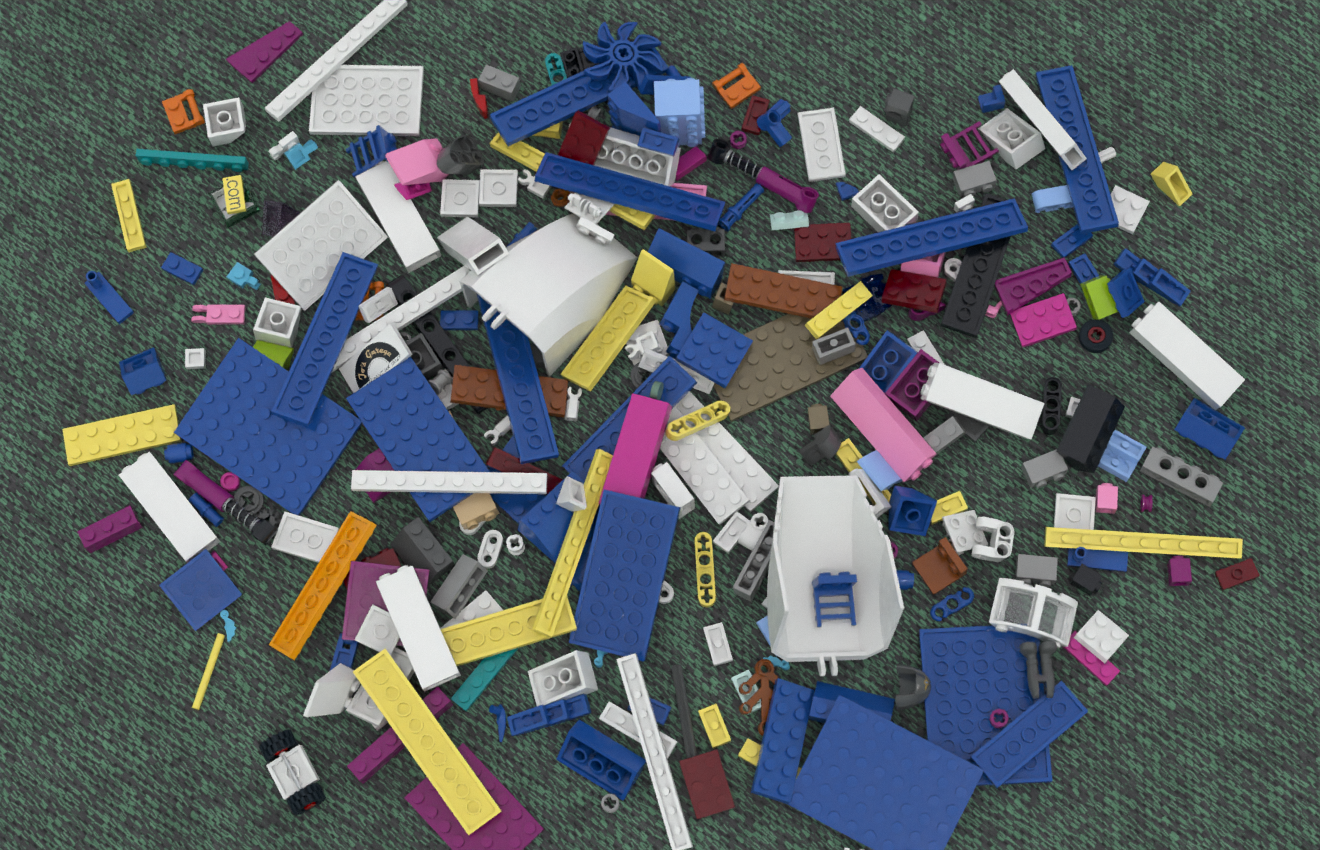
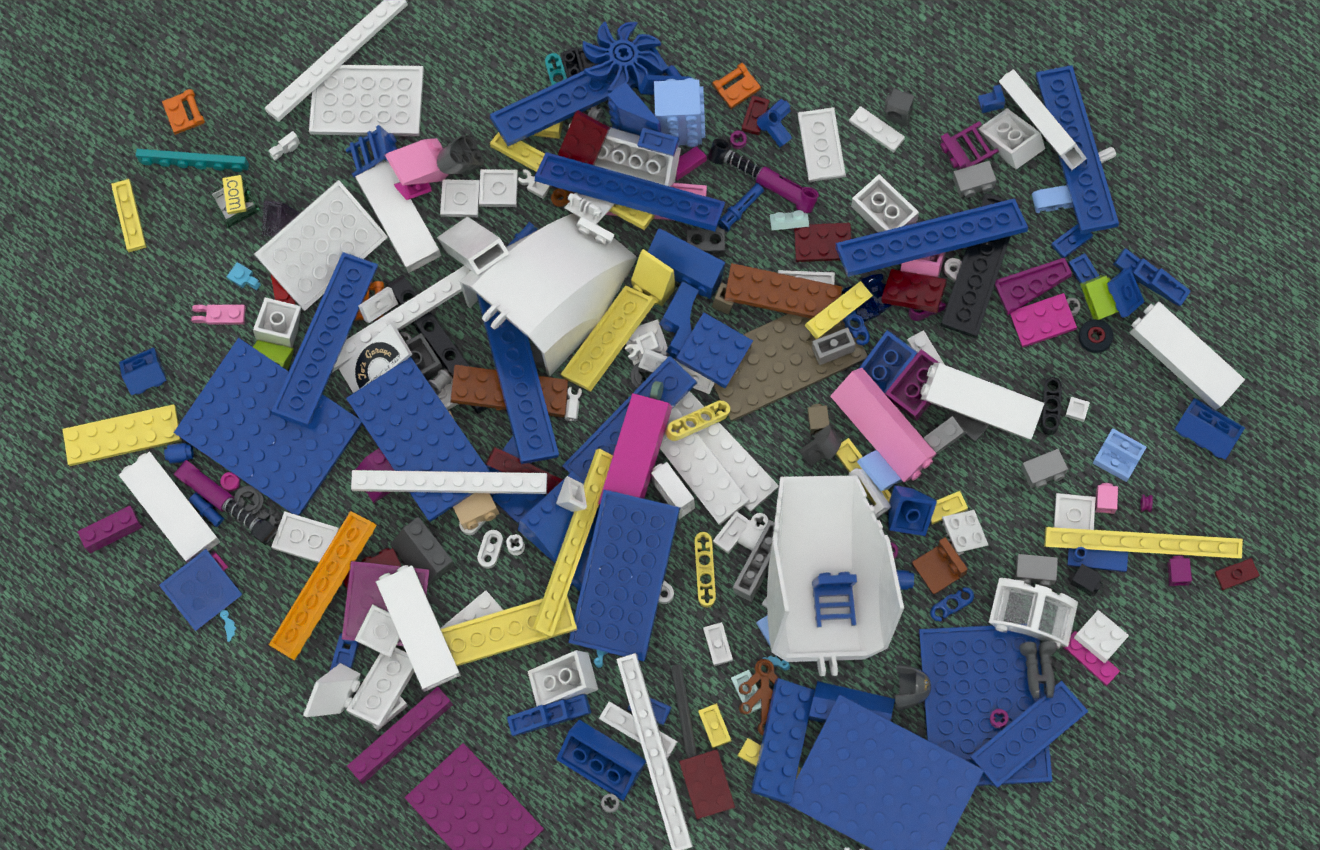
(108, 296): blue piece -> none
(182, 268): blue plate -> none
(195, 358): white plate -> none
(208, 671): light yellow bar -> none
(224, 121): white slope -> none
(261, 54): magenta wing -> none
(292, 772): plate -> none
(299, 155): medium azure plate -> none
(427, 741): light yellow plate -> none
(459, 320): blue plate -> none
(459, 586): light grey brick -> none
(480, 100): red slope -> none
(480, 679): teal plate -> none
(499, 83): light grey brick -> none
(499, 430): white bar -> none
(501, 719): blue bar -> none
(846, 191): blue tile -> none
(964, 204): white plate -> none
(992, 311): bright pink hand -> none
(997, 540): white piece -> none
(1090, 429): black slope -> none
(1128, 208): white plate -> none
(1171, 182): light yellow slope -> none
(1186, 486): light grey brick -> none

